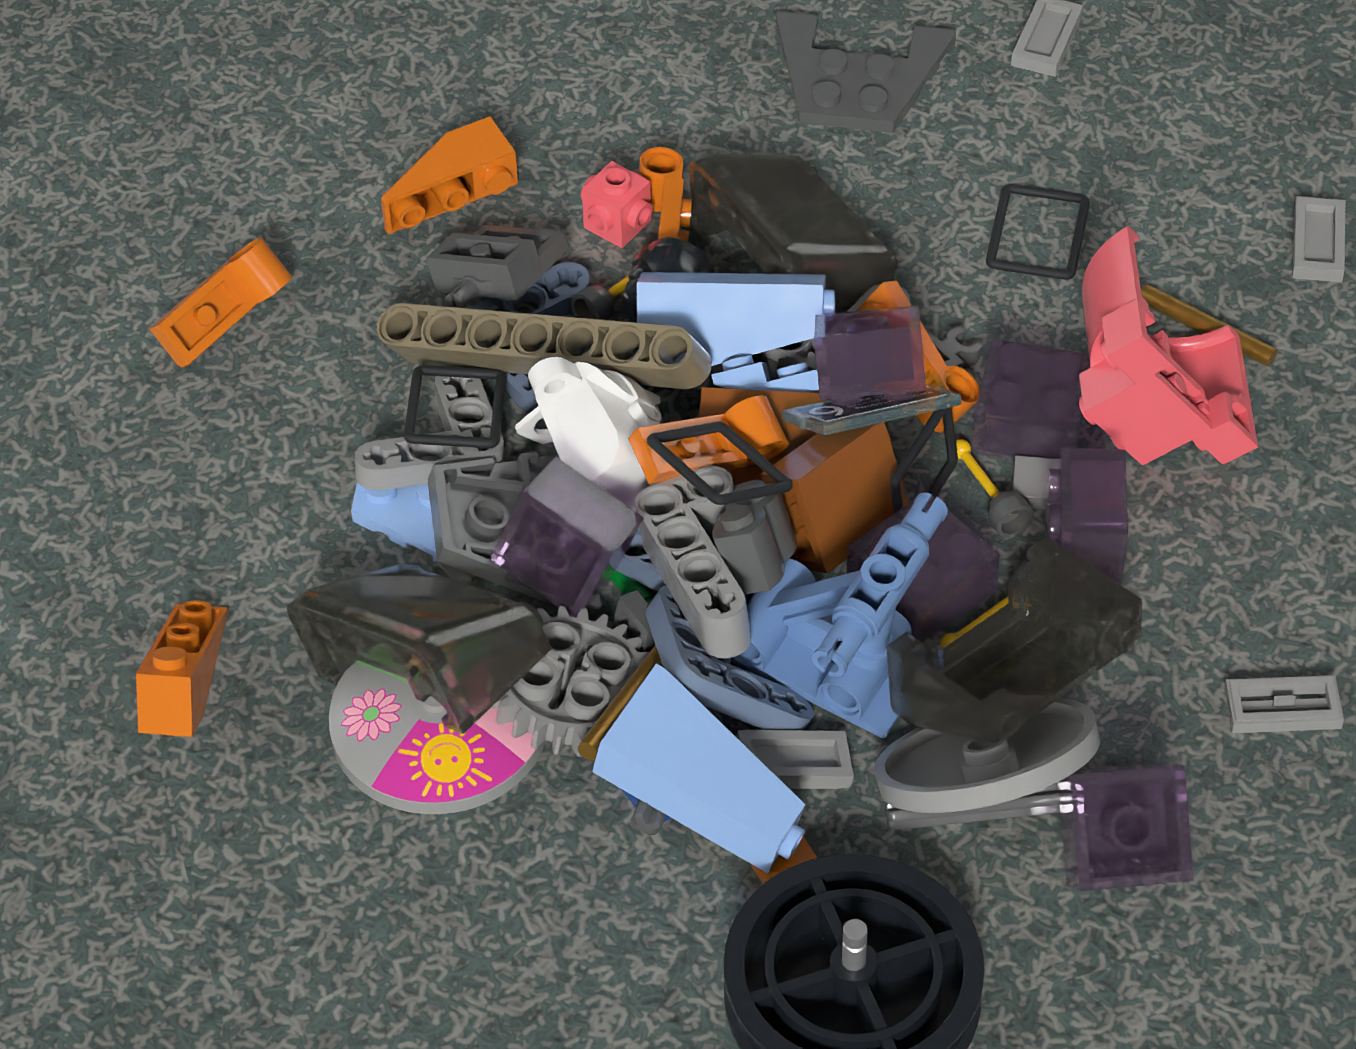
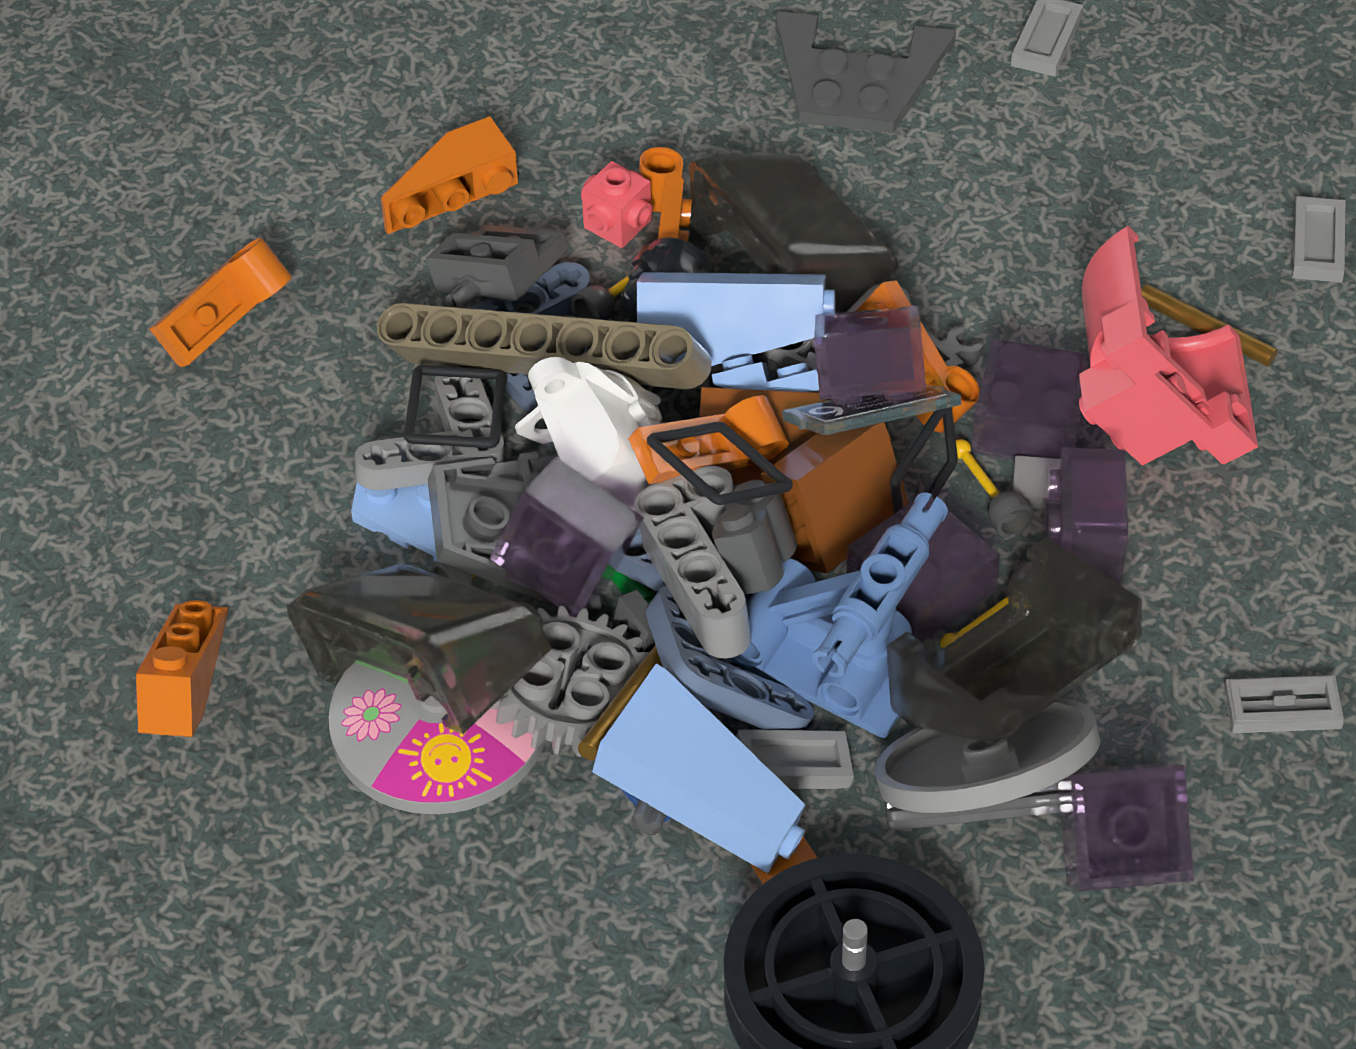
(1031, 269): black piece -> none

